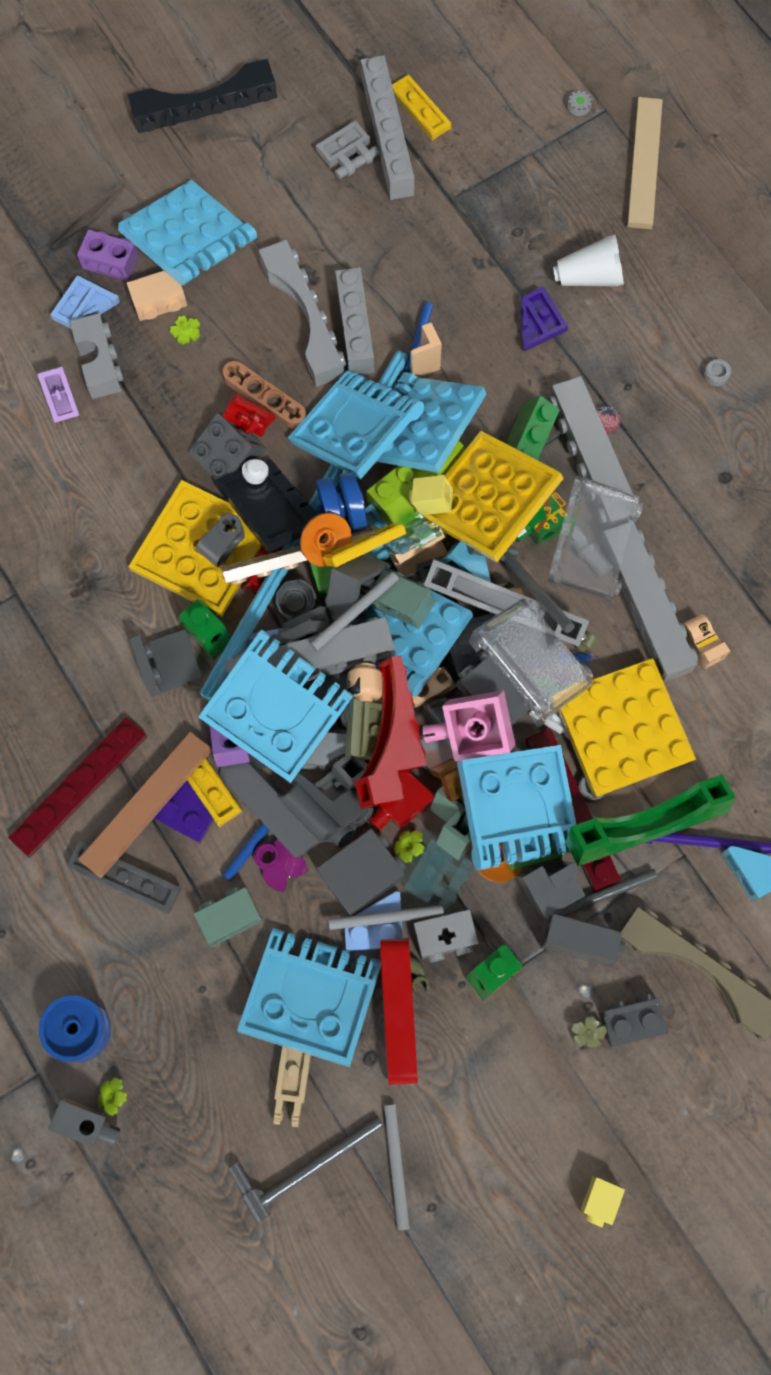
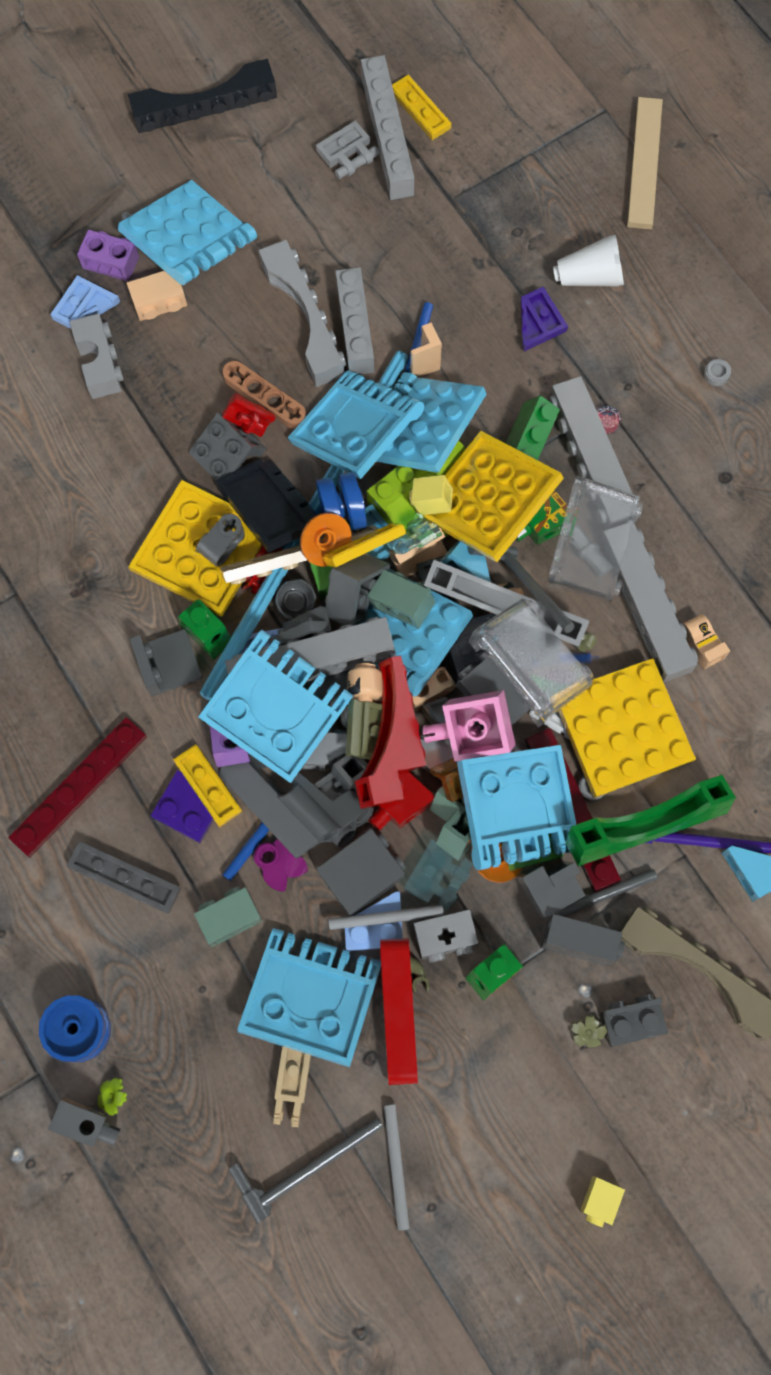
(58, 393): lavender slope -> none
(145, 805): nougat tile -> none
(185, 330): lime plant -> none
(255, 471): white plate -> none
(354, 611): light grey bar -> none
(409, 845): lime plant -> none
(579, 103): light grey tile -> none

